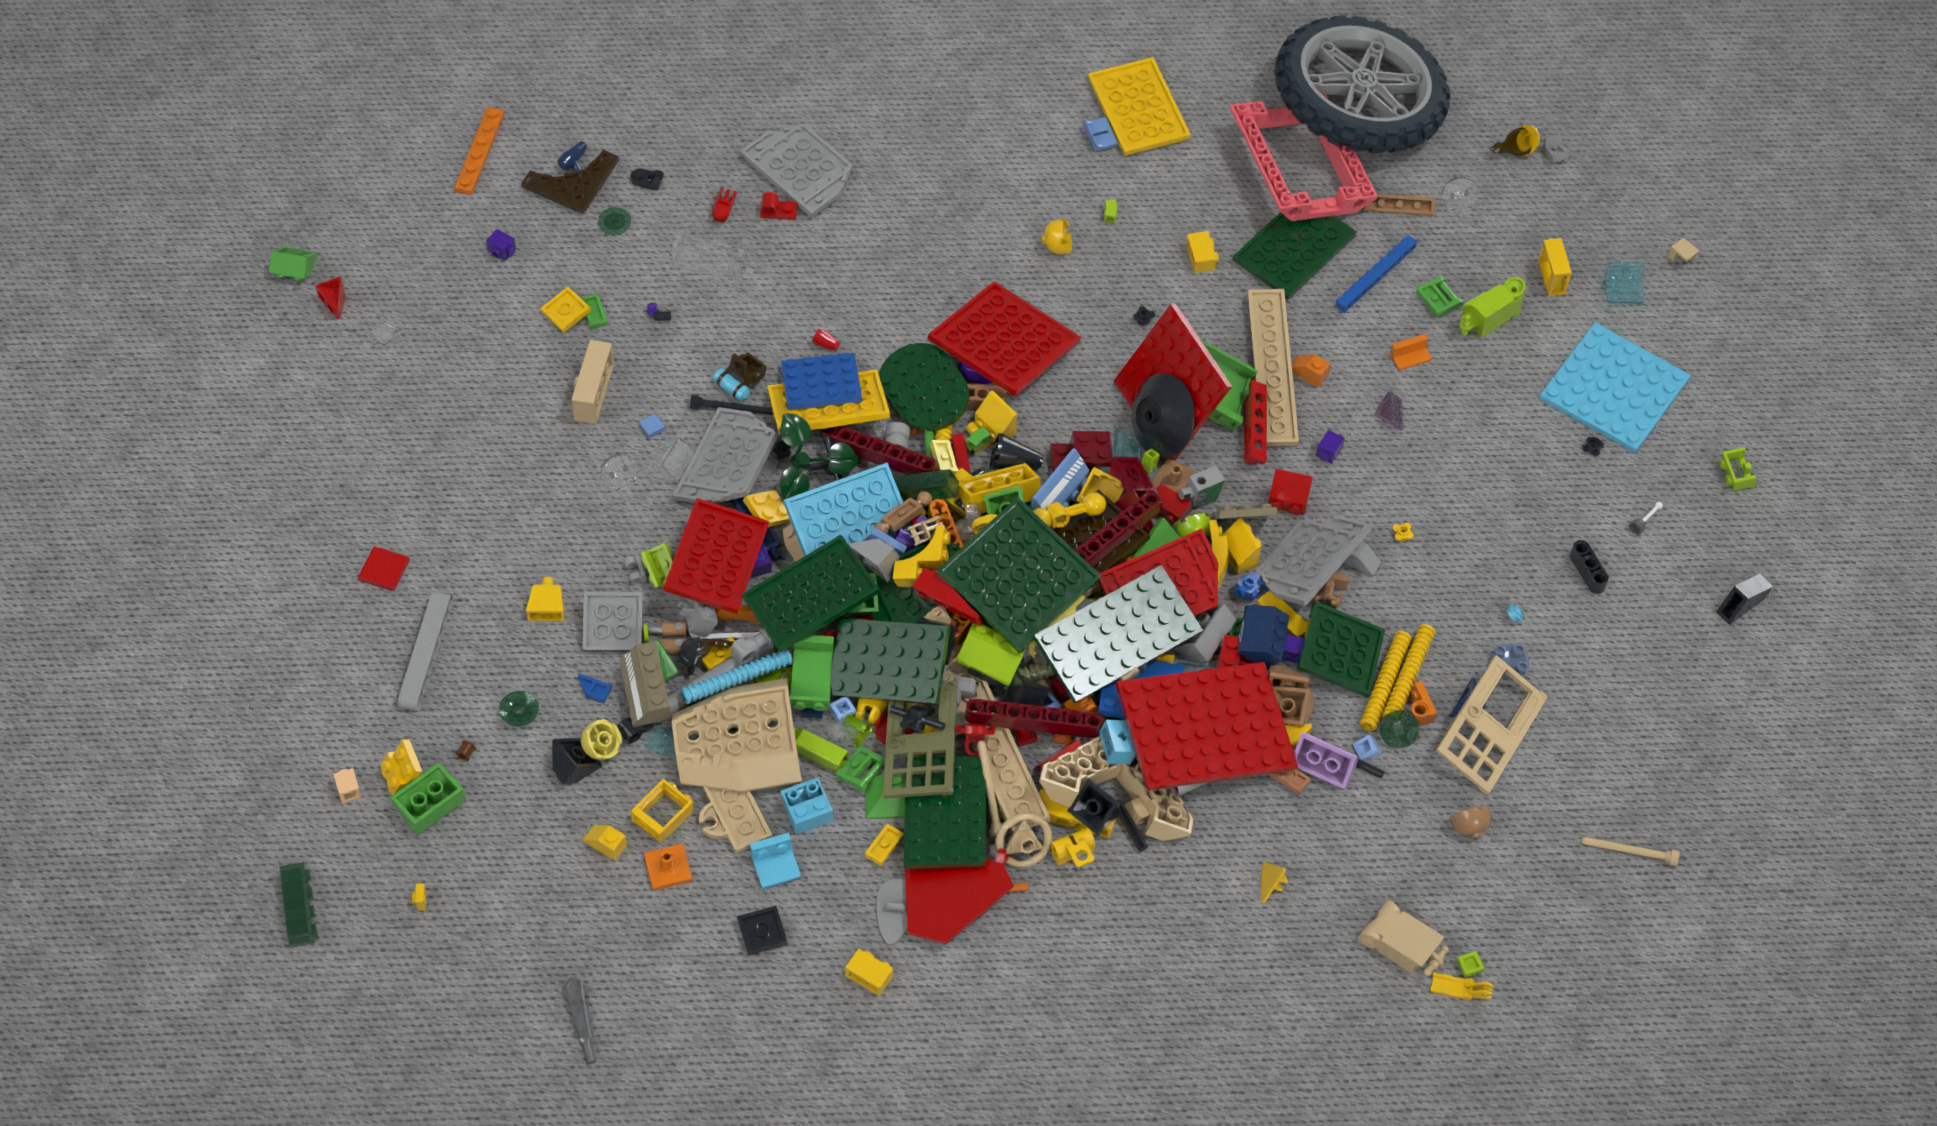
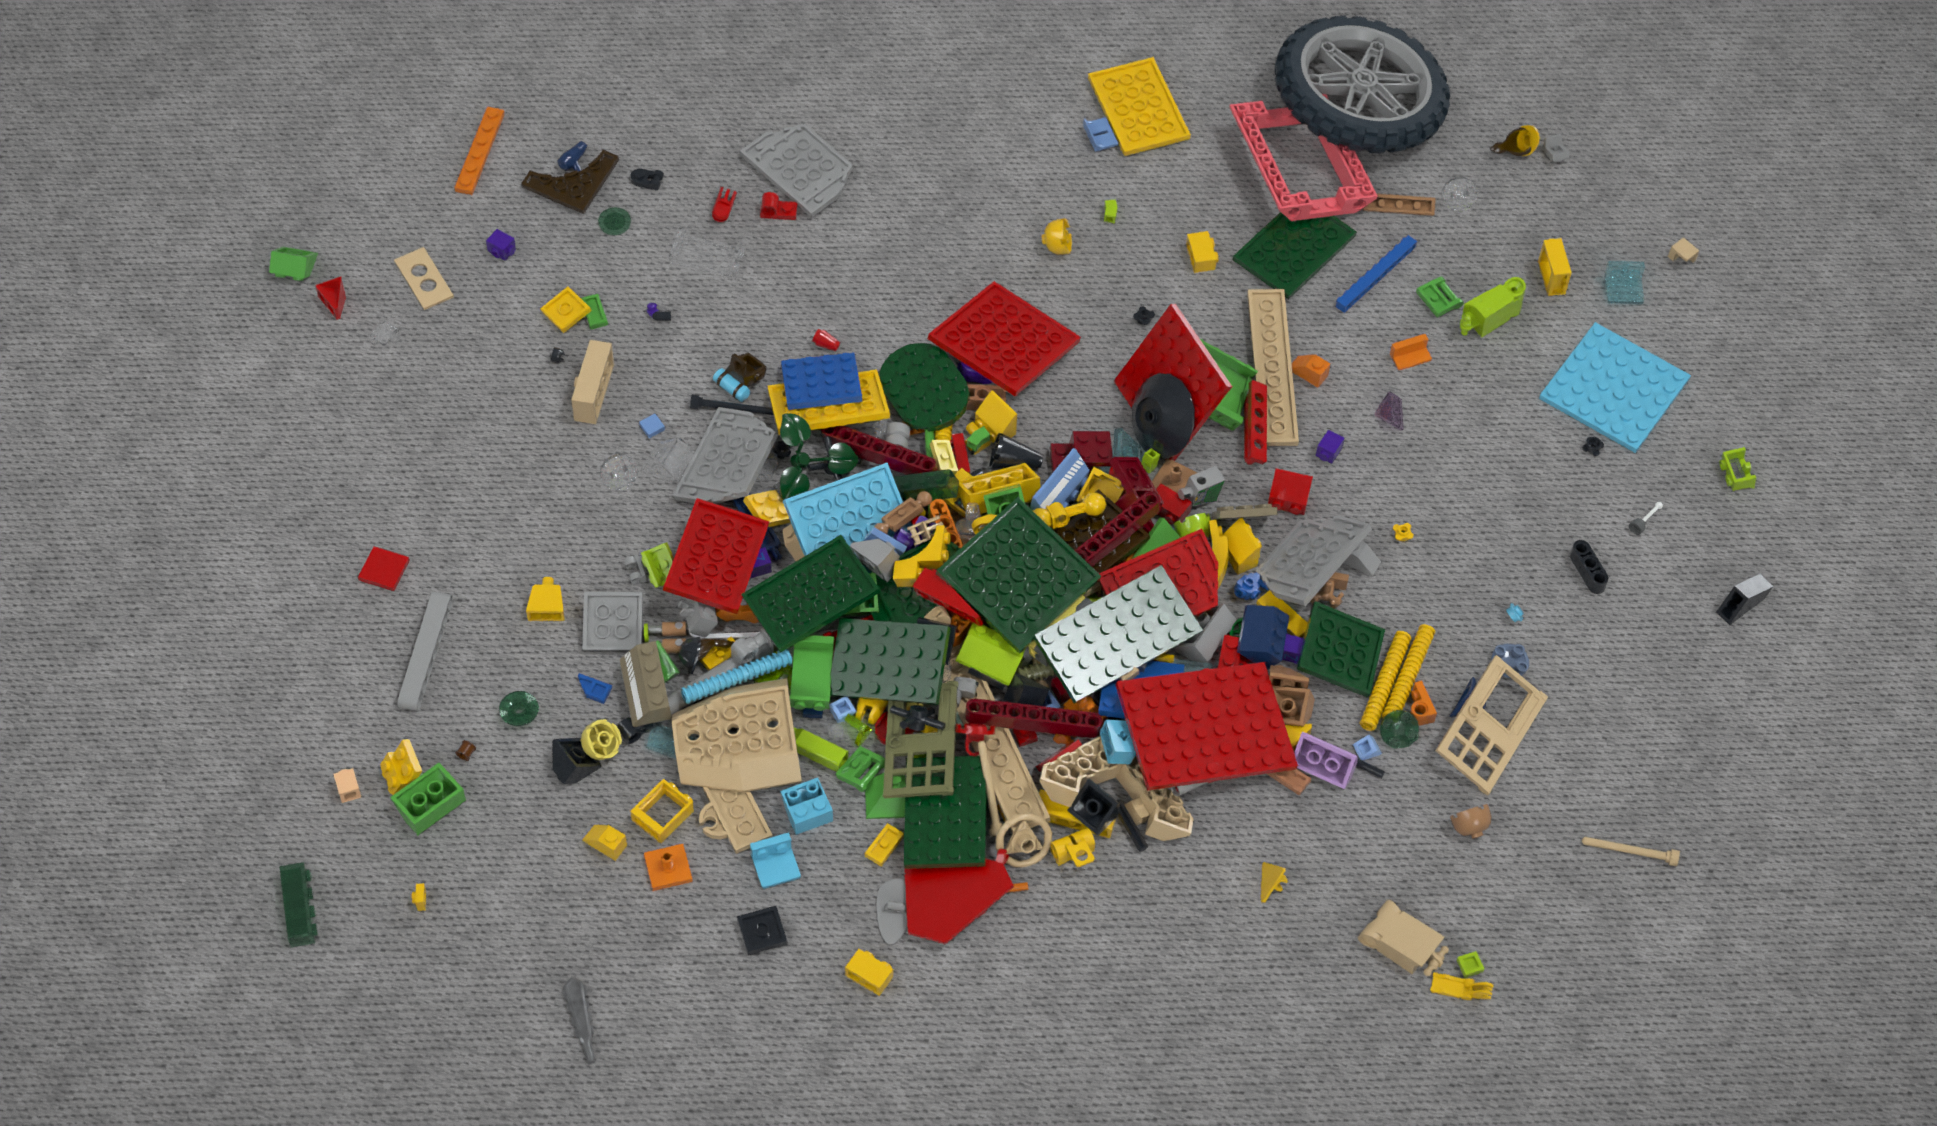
(426, 298): none -> tan piece
(556, 354): none -> black hinge

